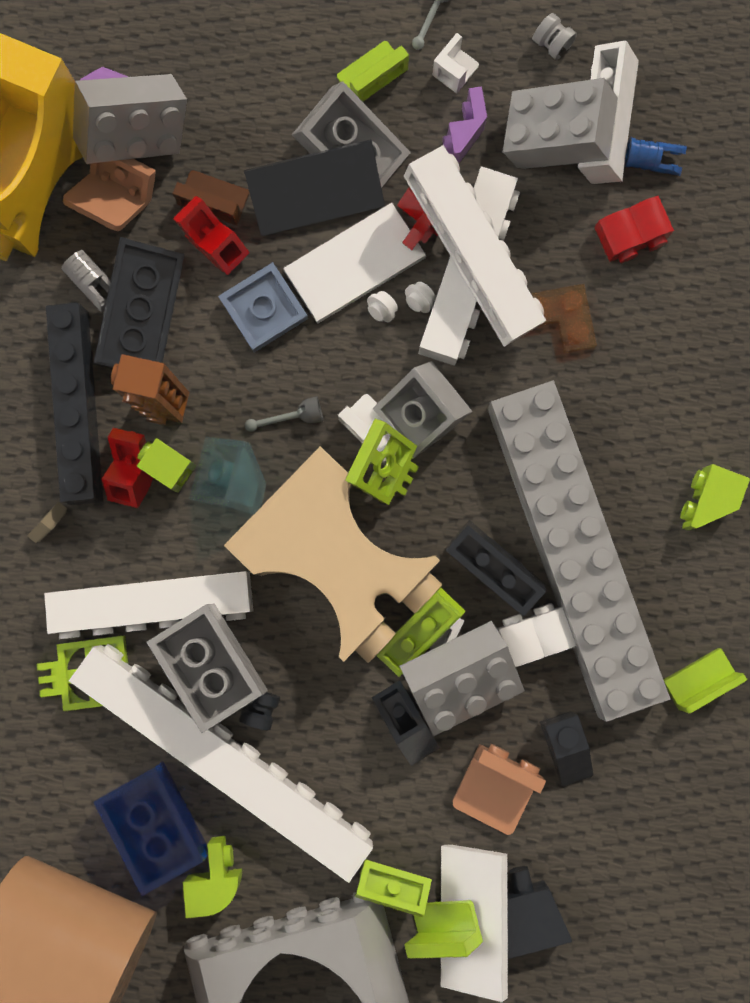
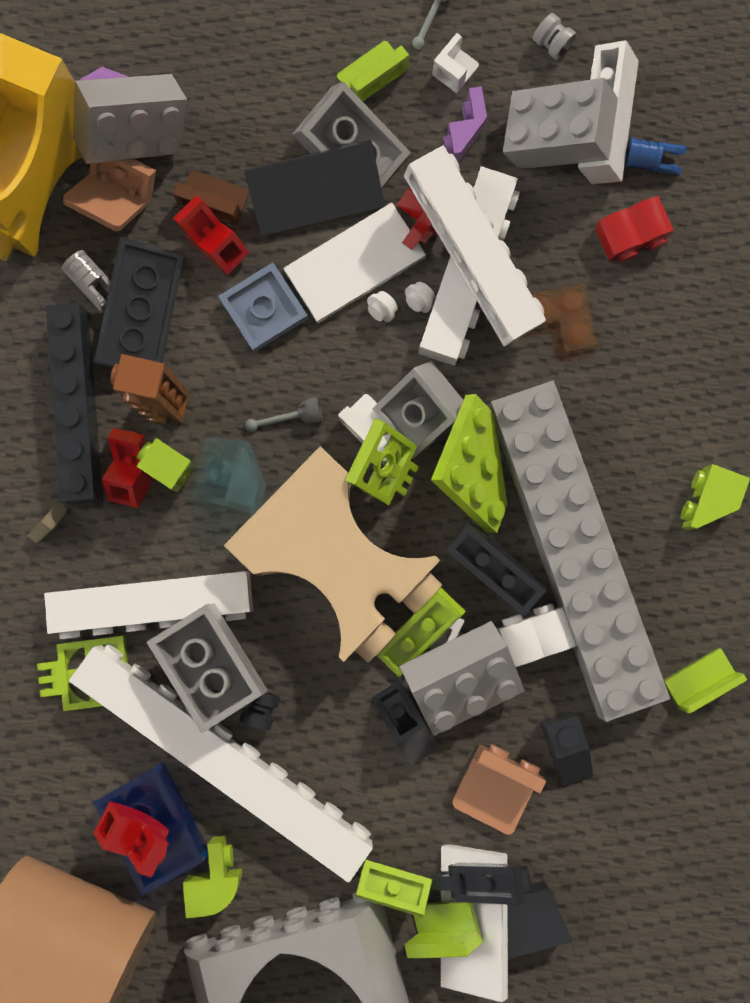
(133, 835): none -> red brick
(472, 465): none -> lime plate
(482, 883): none -> black hinge

